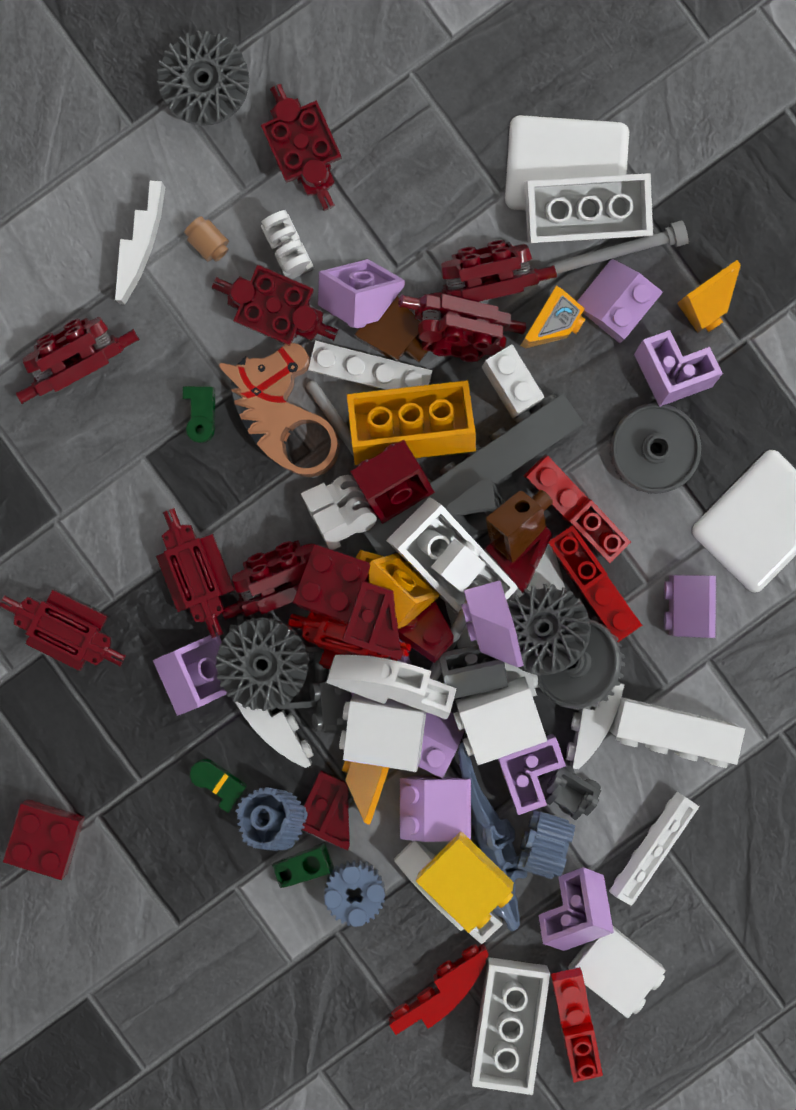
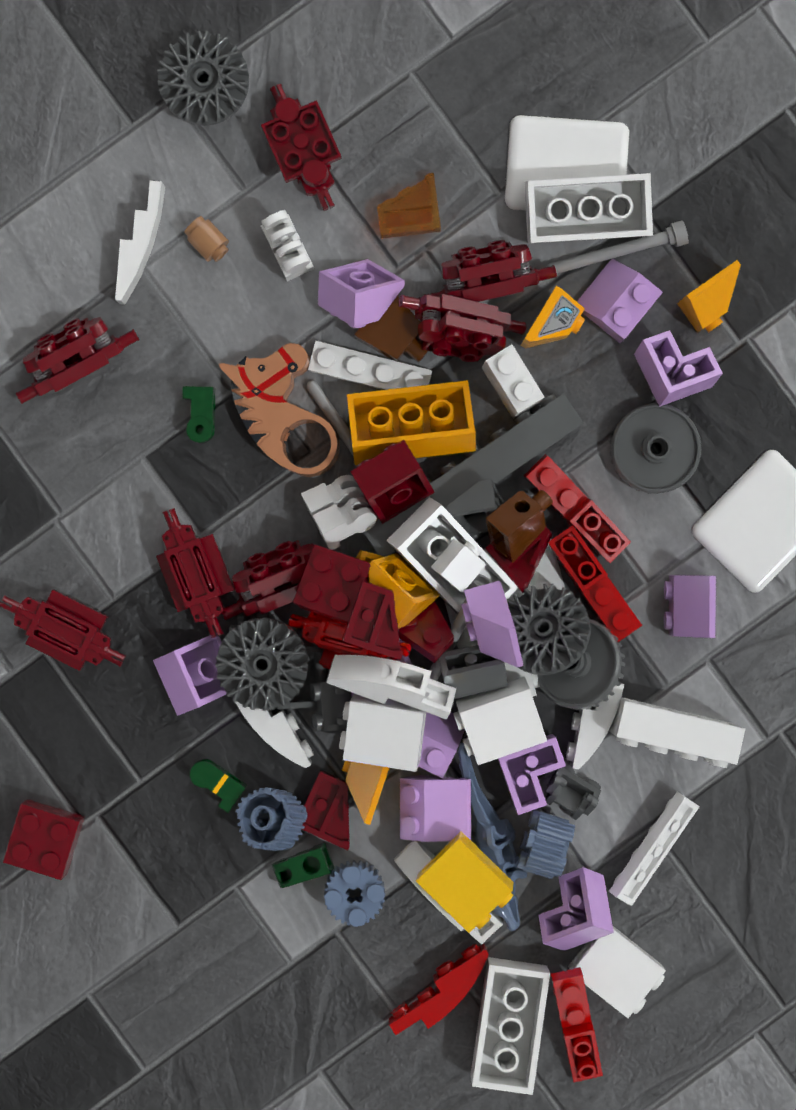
(275, 306): dark red piece -> none
(411, 211): none -> clear orange wing

